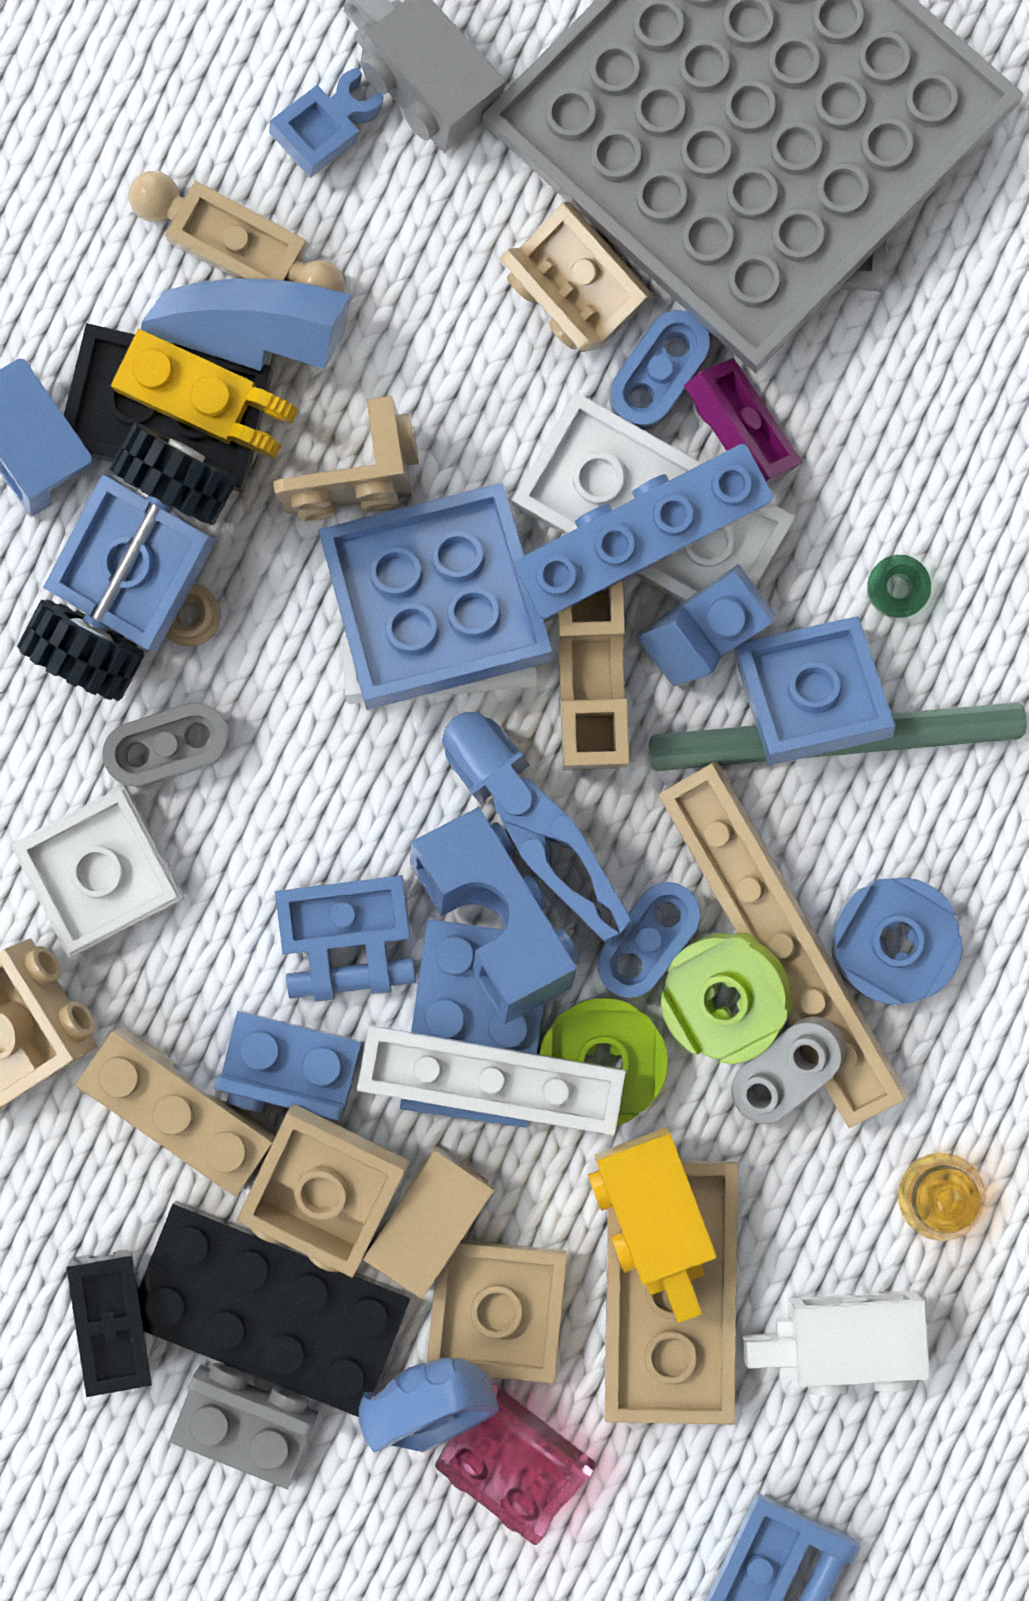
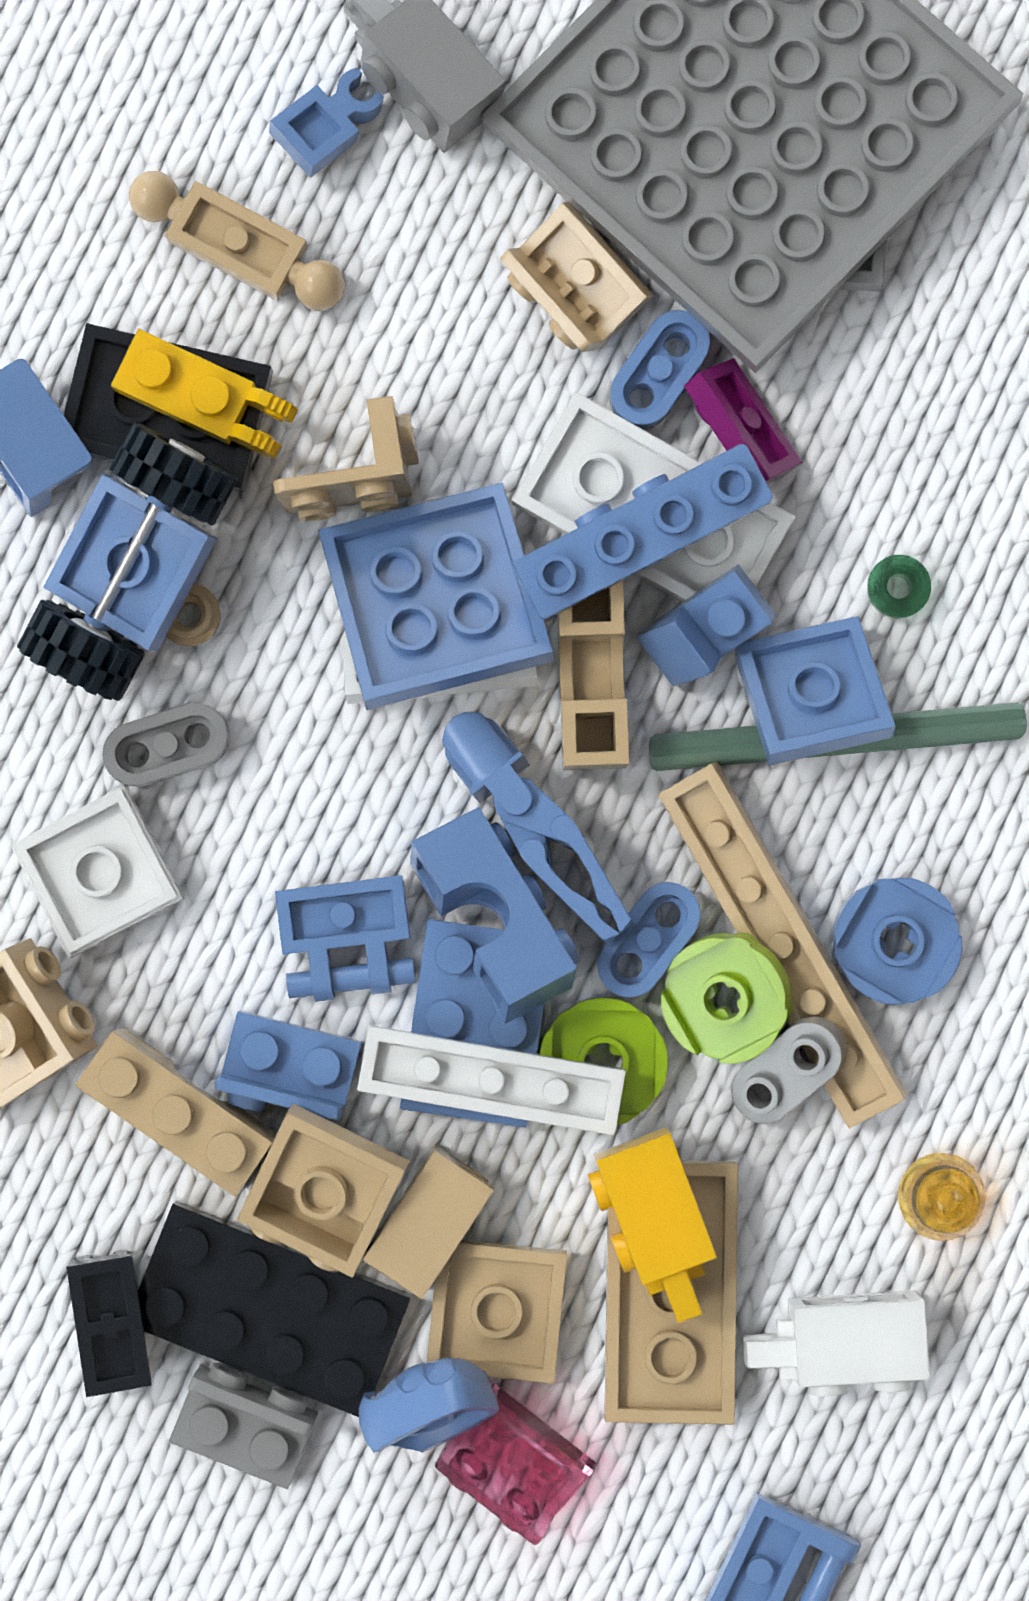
(252, 320): medium blue slope -> none

